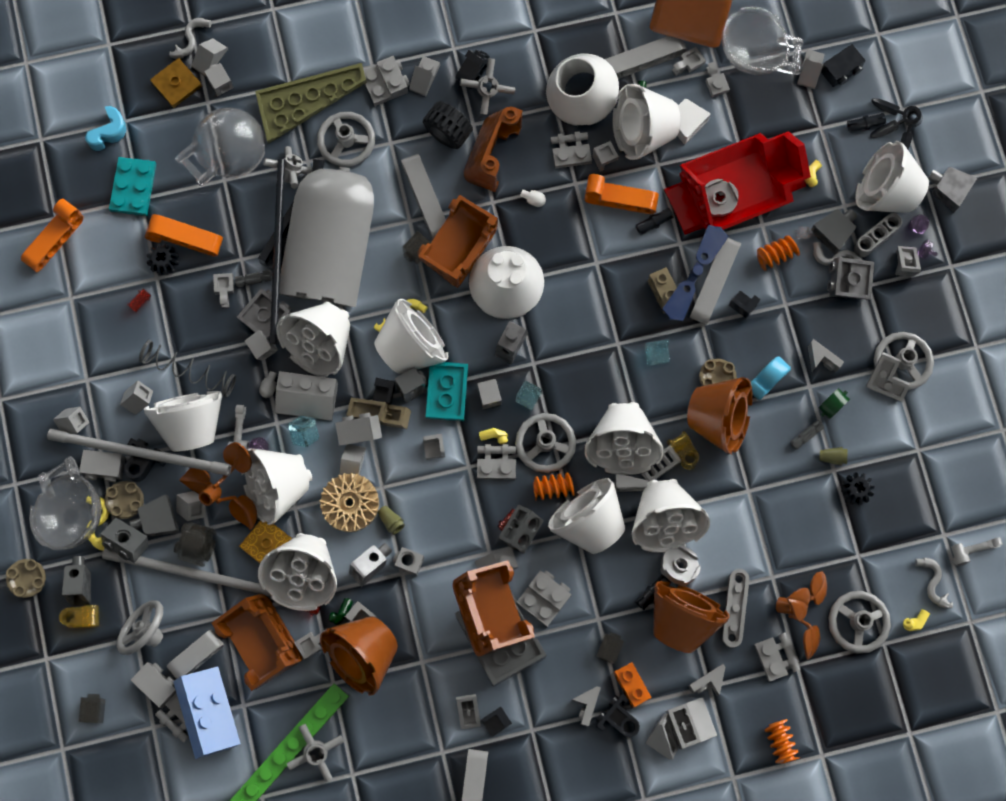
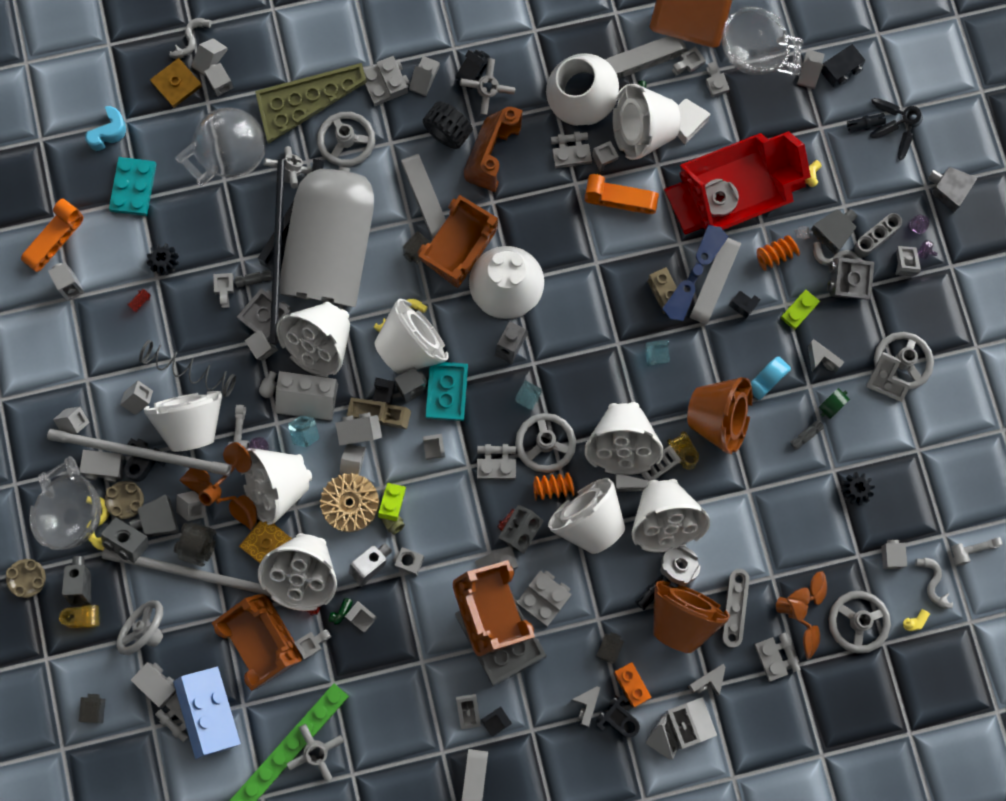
(65, 281): none -> light grey brick
(182, 234): orange beam -> none
(195, 654): light grey beam -> none
(360, 652): dark orange cone -> none
(392, 502): none -> lime plate
(489, 393): light grey panel -> none
(494, 433): light yellow arm -> none
(534, 197): white cylinder -> none
(654, 221): black pin -> none
(716, 371): dark tan dish -> none
(781, 742): orange piece -> none
(800, 309): none -> lime plate
(834, 455): olive cone -> none
(892, 181): white cone -> none
(894, 555): none -> light grey brick

